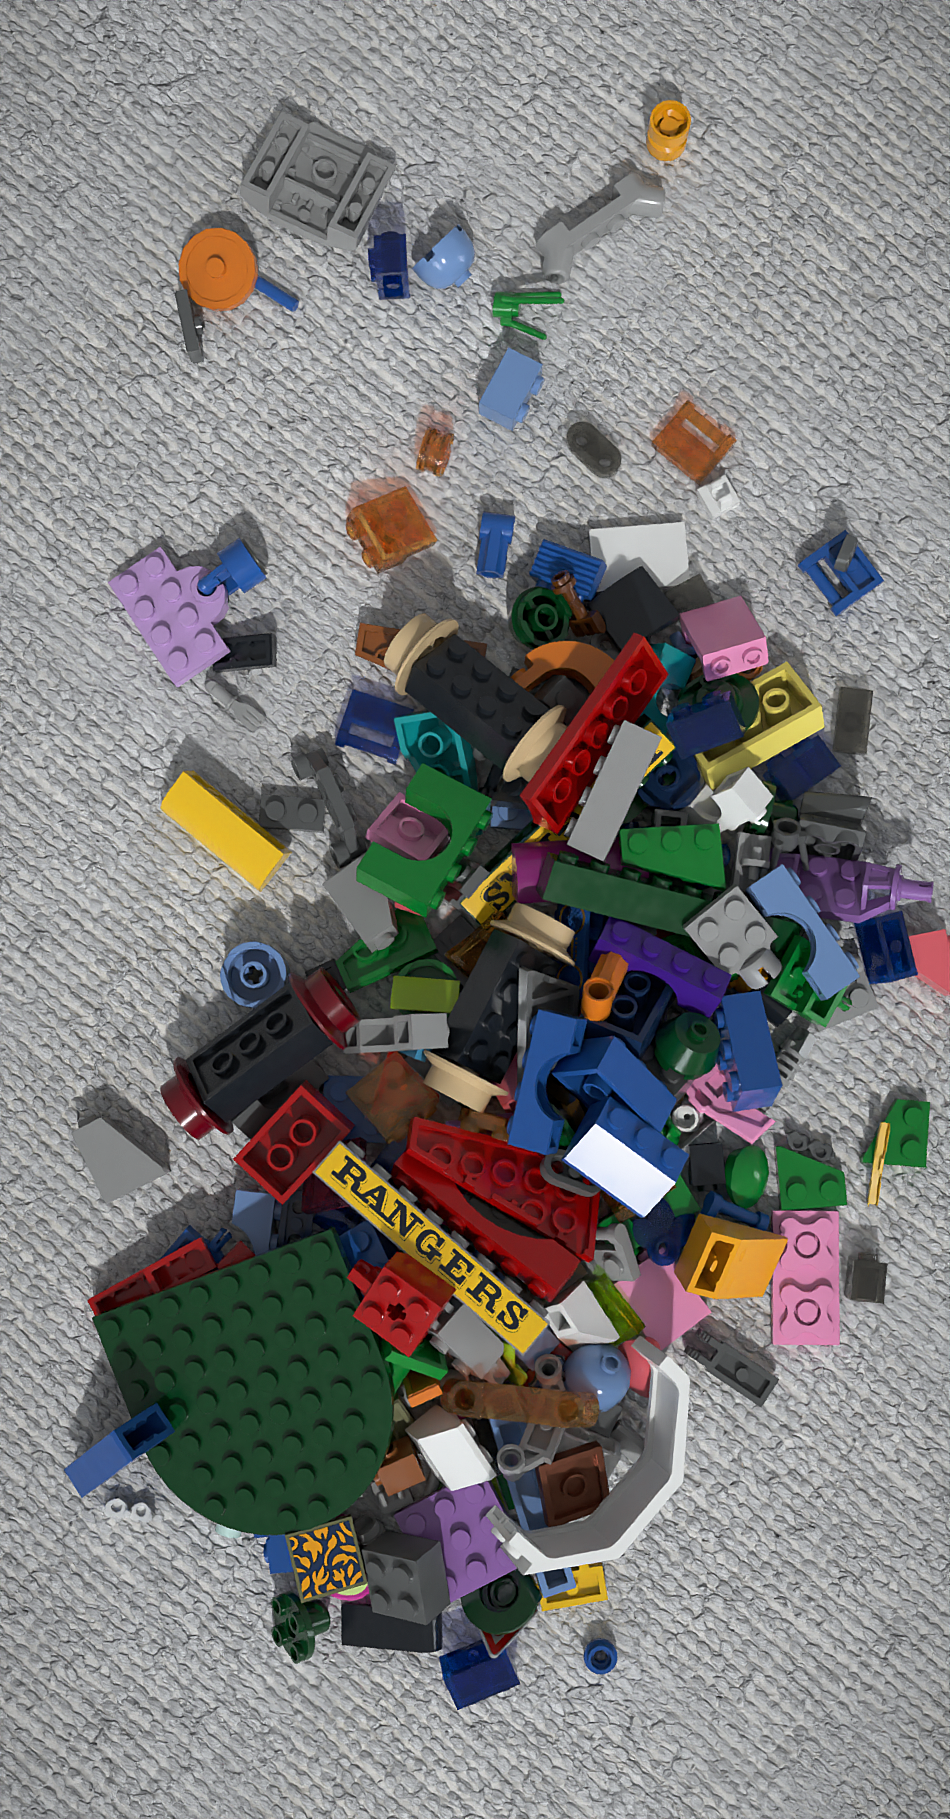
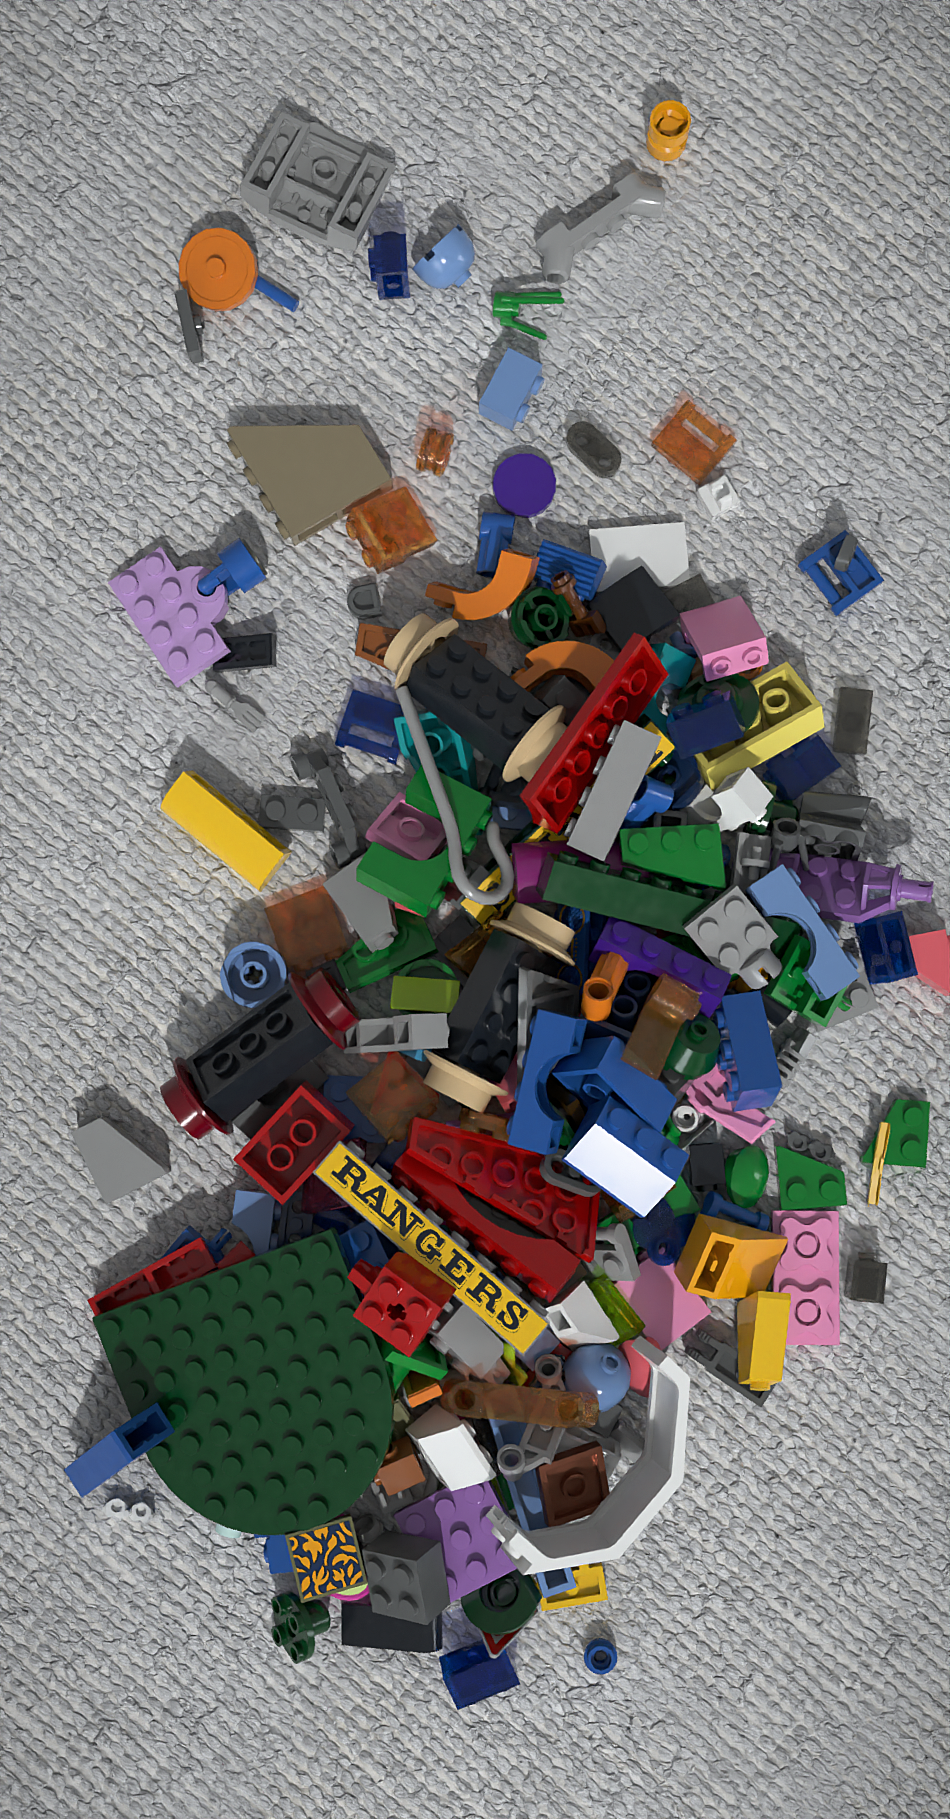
(306, 929): none -> clear orange plate
(309, 473): none -> dark tan slope
(364, 602): none -> dark grey tile
(448, 818): none -> light grey piece
(512, 577): none -> orange arch
(524, 485): none -> dark purple tile
(650, 798): none -> blue piece
(659, 1023): none -> clear orange door
(762, 1338): none -> yellow slope

